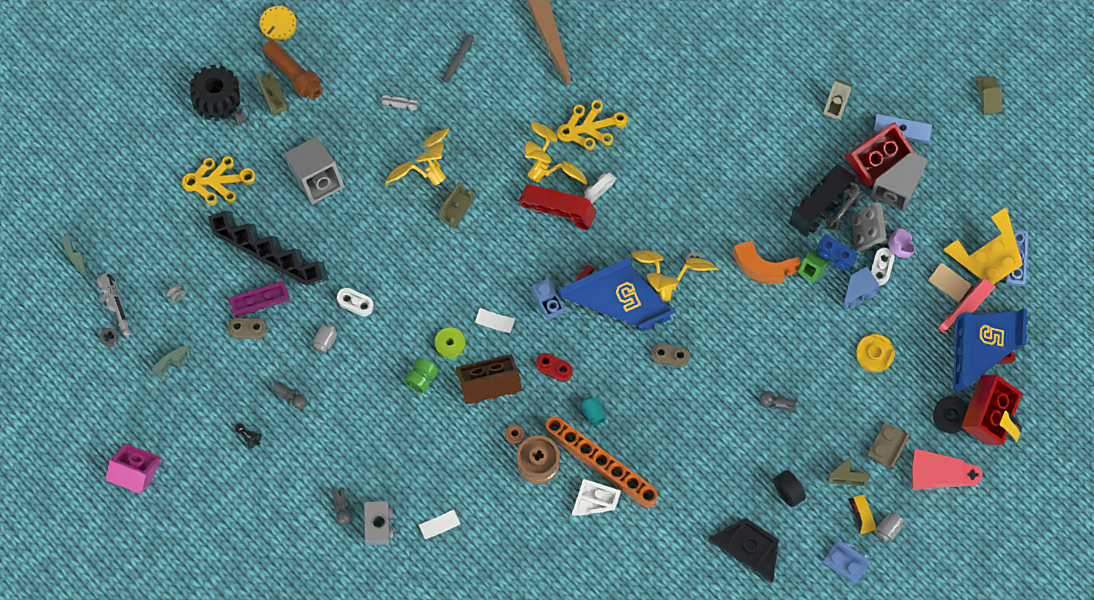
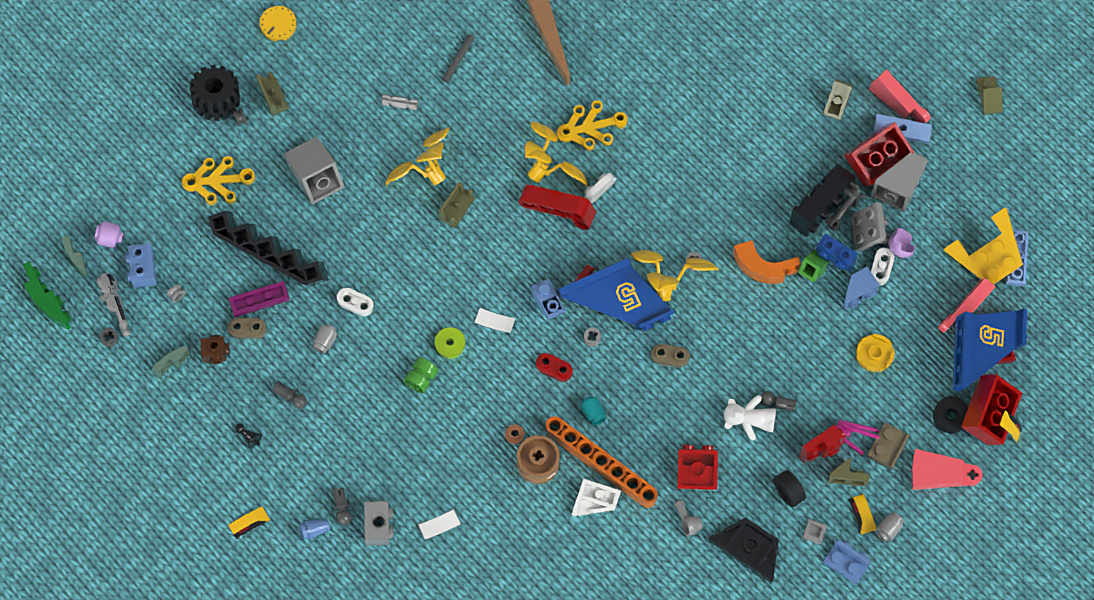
(45, 300): none -> green slope
(108, 234): none -> lavender head
(132, 468): dark pink slope -> none
(142, 265): none -> medium blue brick
(214, 349): none -> reddish brown brick
(248, 522): none -> yellow sticker
(305, 82): dark orange piece -> none
(313, 528): none -> medium blue cone
(489, 379): reddish brown slope -> none
(590, 343): none -> light grey bush
(690, 524): none -> light grey bar
(697, 467): none -> red plate
(761, 418): none -> white piece
(814, 531): none -> light grey tile
(825, 443): none -> red plate
(849, 427): none -> dark pink plant
(897, 98): none -> coral piece
(950, 282): tan slope -> none

